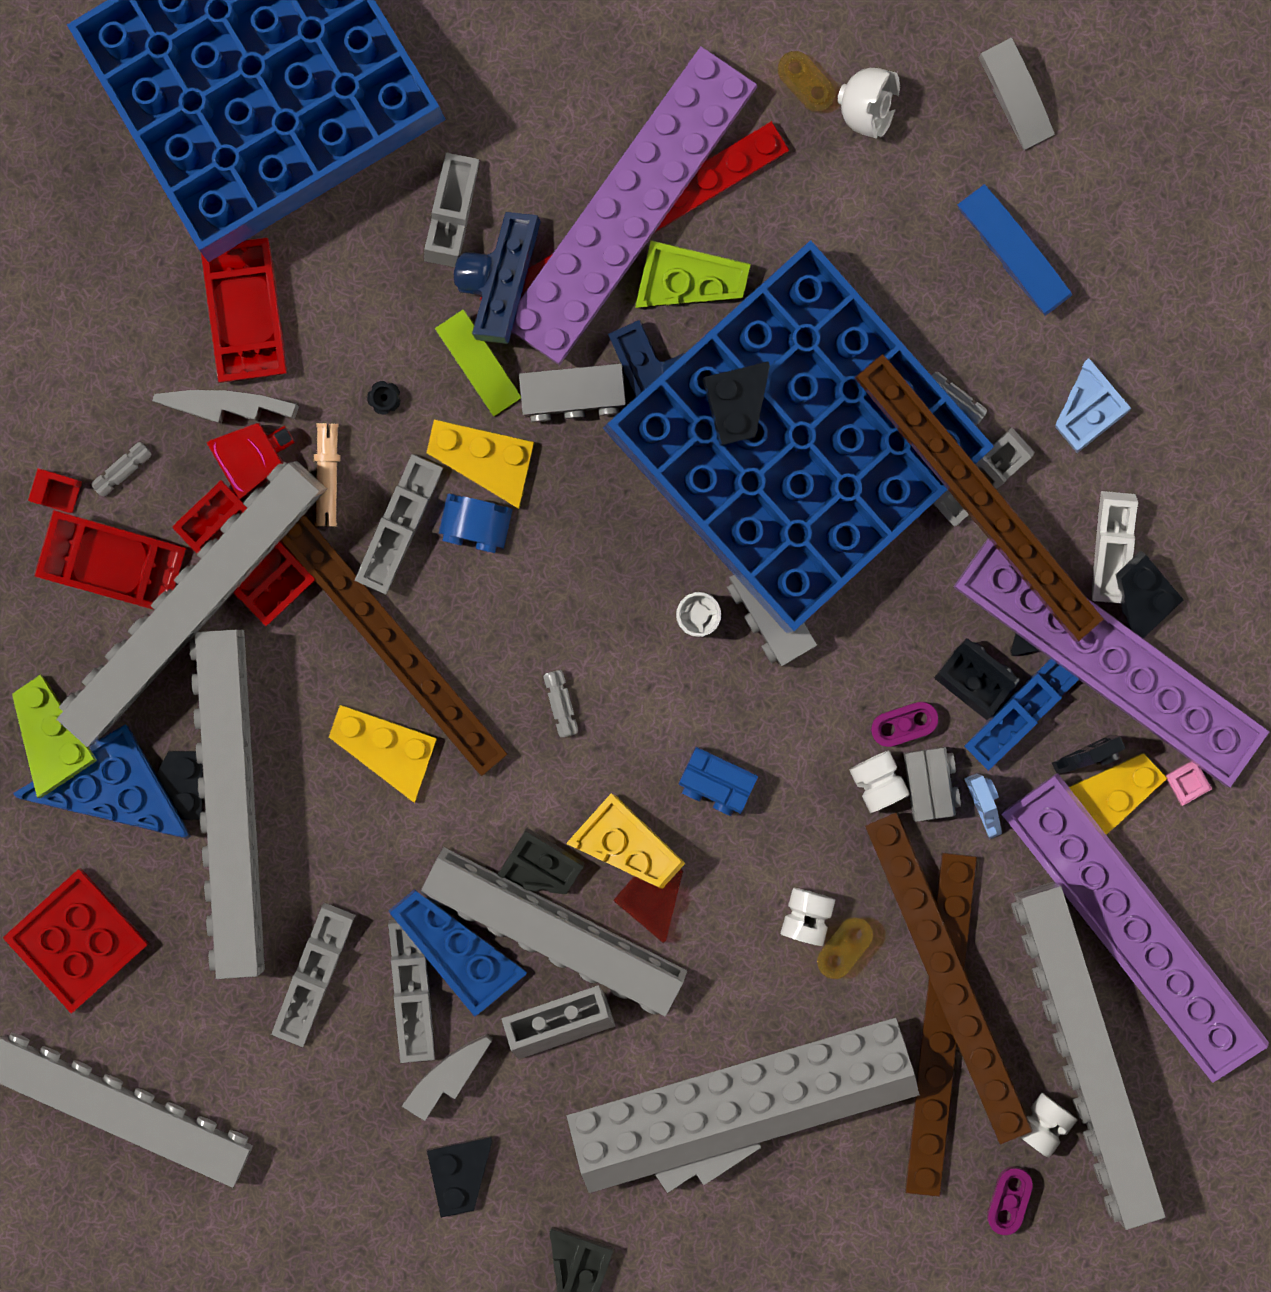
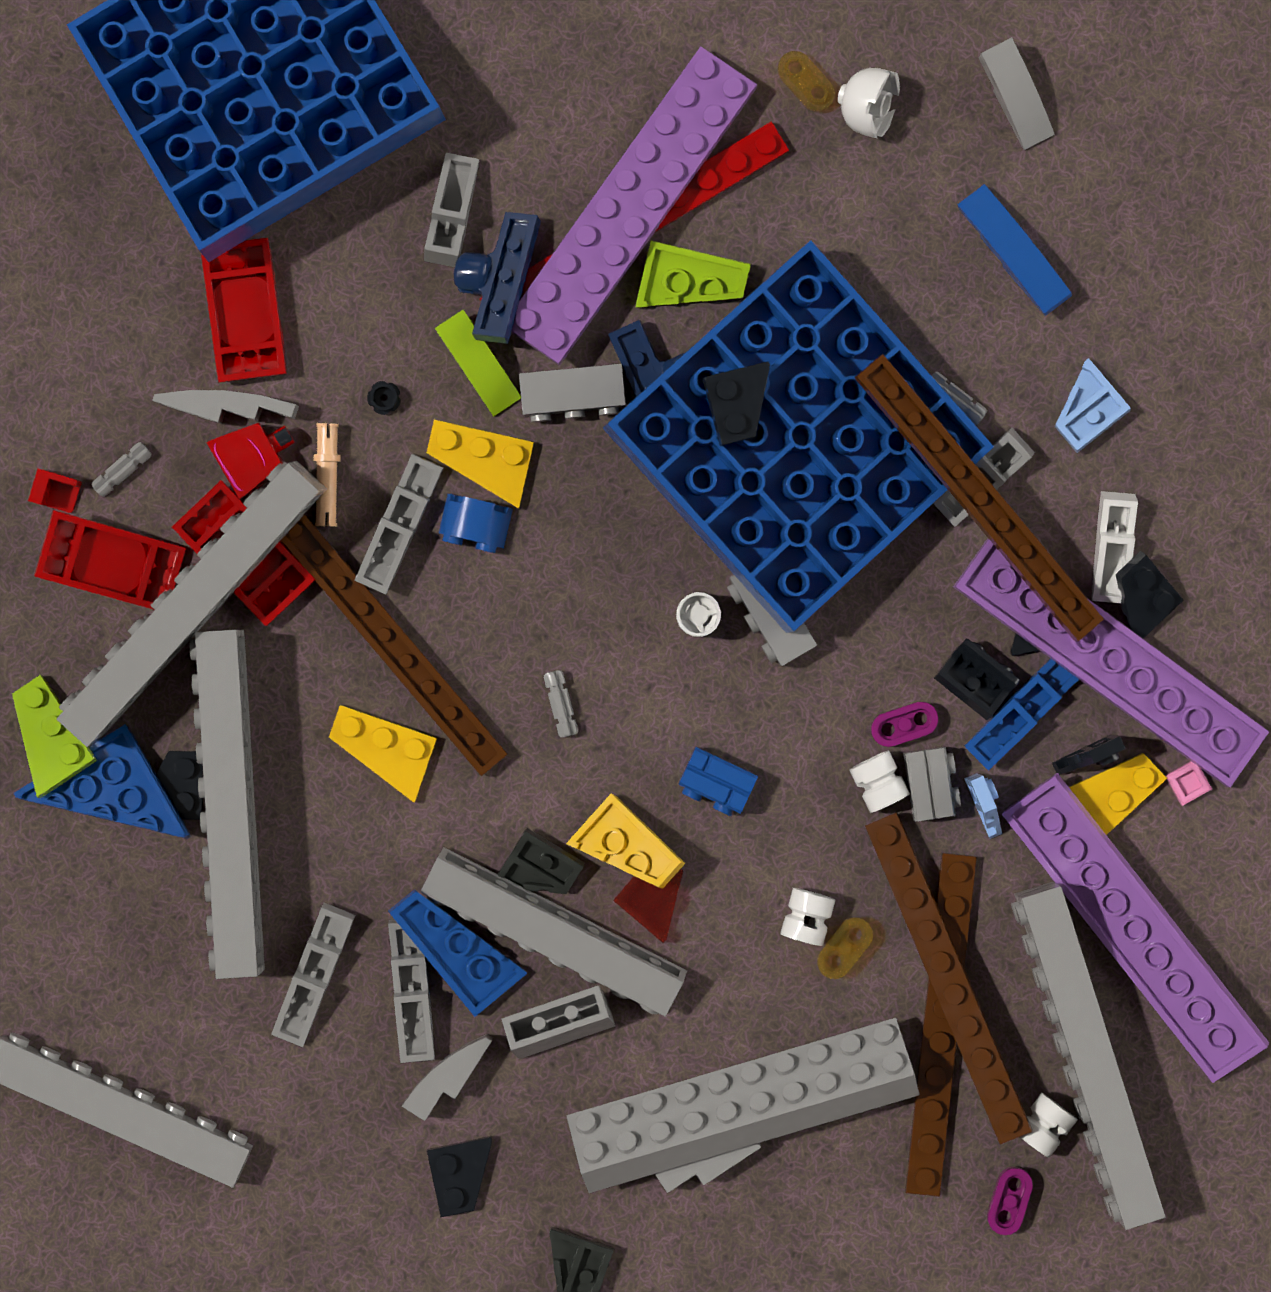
(75, 940): red plate -> none

